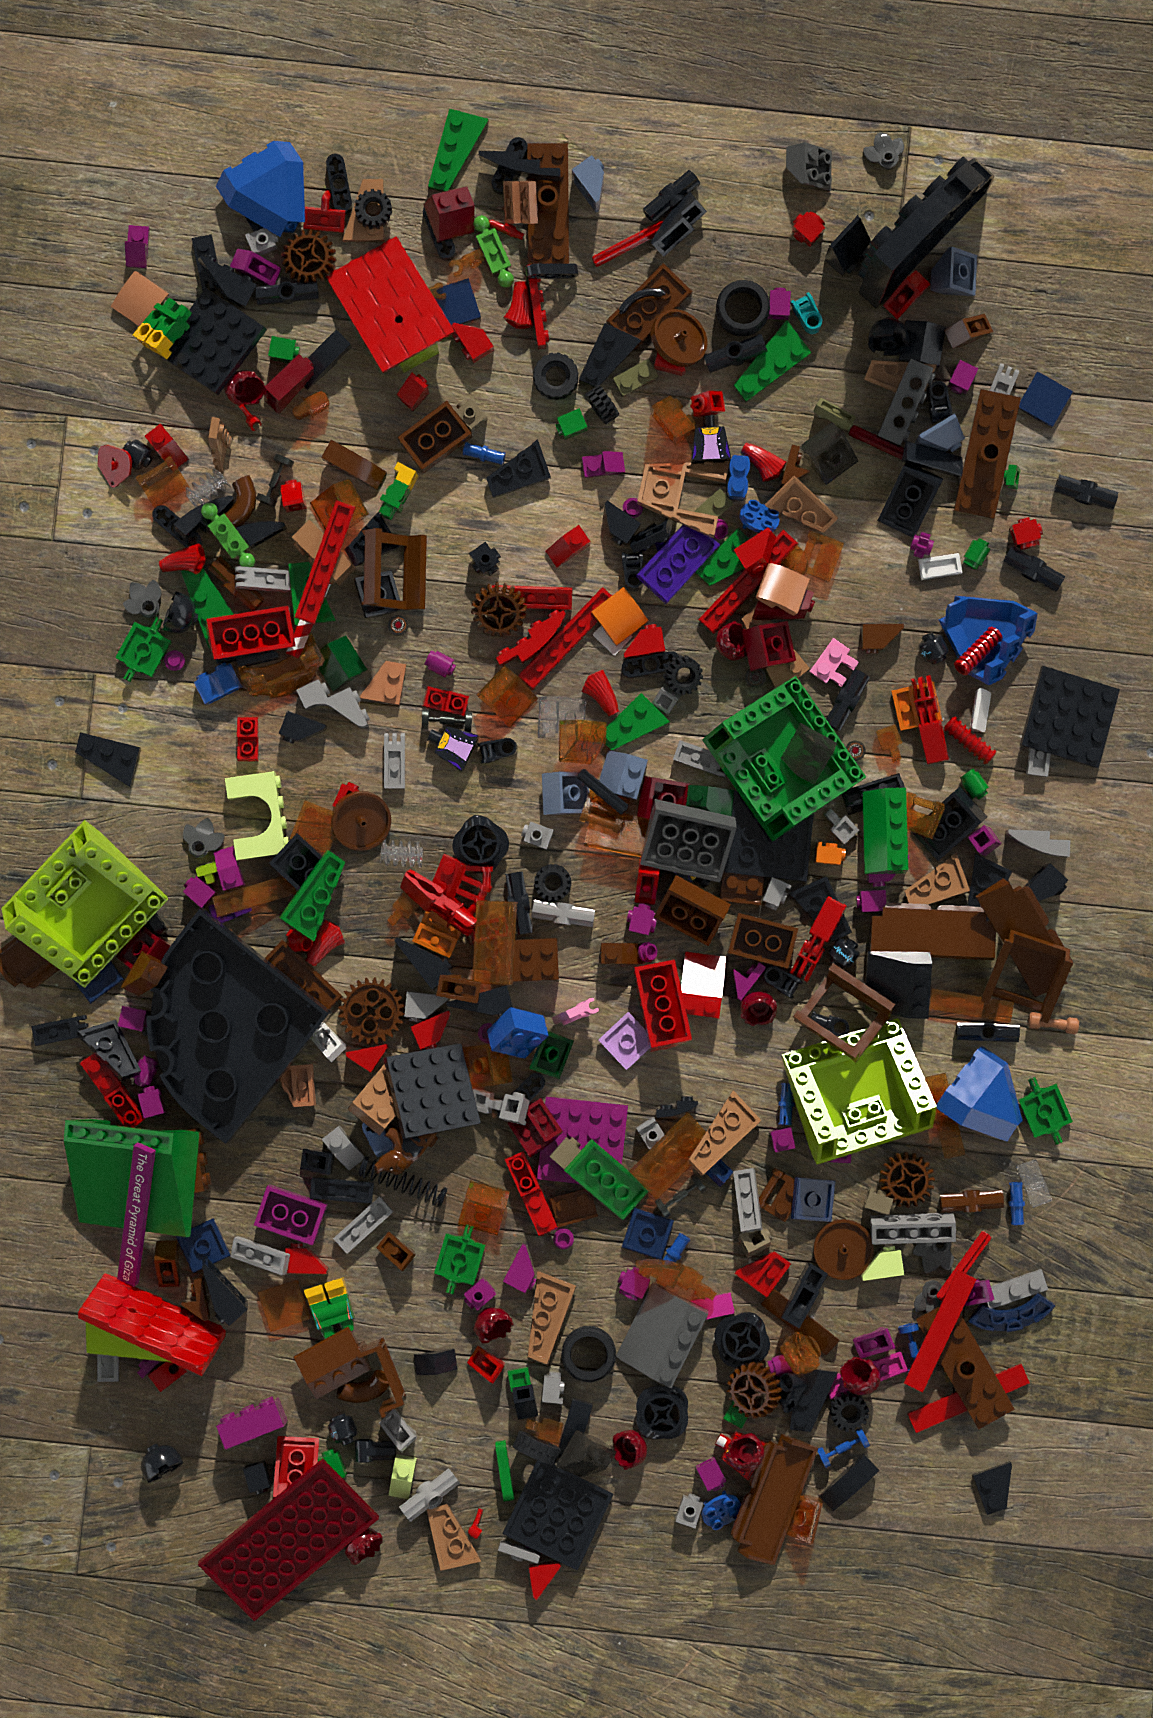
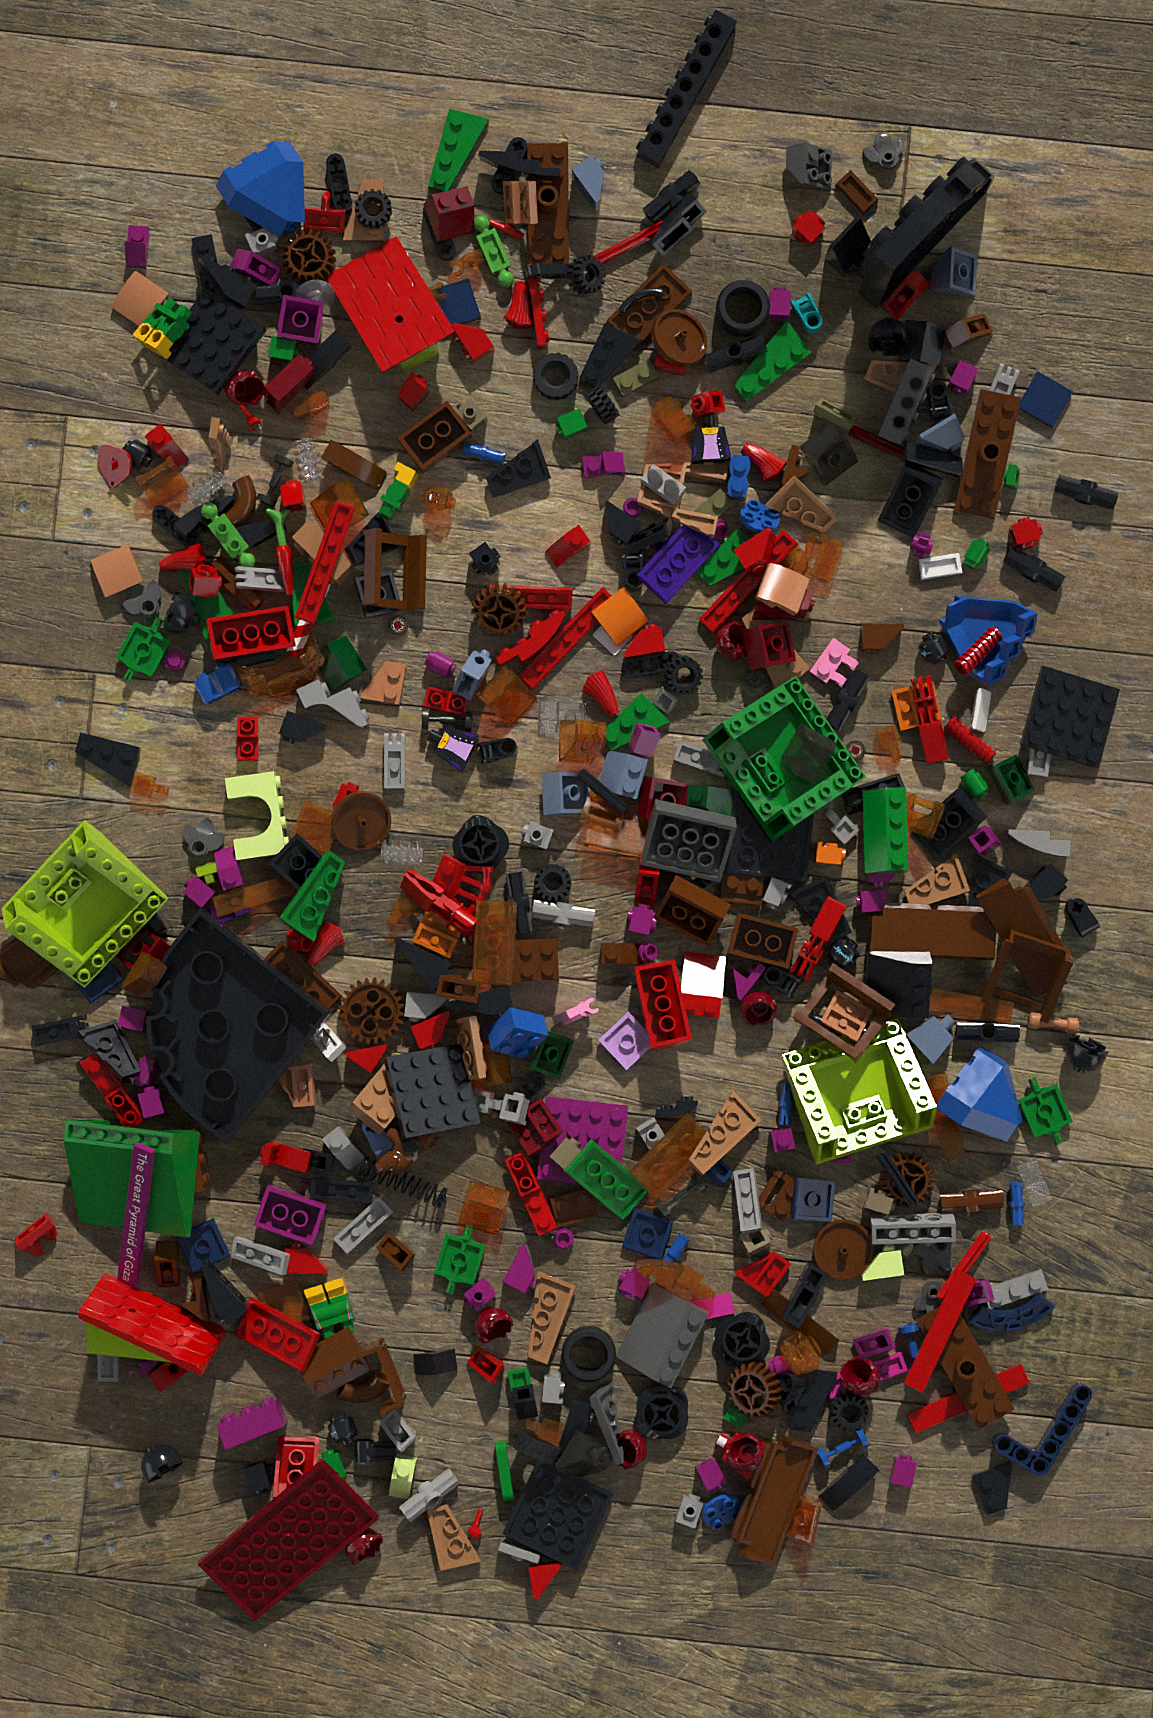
(29, 1238): none -> red tile
(116, 570): none -> nougat slope
(145, 785): none -> clear orange plate
(204, 581): none -> red brick
(277, 1334): none -> red tile
(283, 551): none -> red piece
(285, 1155): none -> red bracket
(300, 319): none -> magenta slope
(307, 461): none -> clear piece
(318, 291): none -> clear dish
(439, 500): none -> clear orange head
(469, 1038): none -> medium nougat wing
(476, 668): none -> sand blue torso
(577, 274): none -> black tyre
(608, 1419): none -> dark grey wing
(644, 740): none -> magenta brick
(663, 484): none -> light grey tile
(717, 23): none -> black brick
(846, 1016): none -> nougat slope
(856, 192): none -> reddish brown tile
(897, 1178): none -> black axle
(903, 1470): none -> magenta brick
(932, 1037): none -> sand blue torso
(1011, 779): none -> dark green slope
(1049, 1436): none -> dark blue beam
(1083, 920): none -> black piece
(1085, 1054): none -> black cylinder

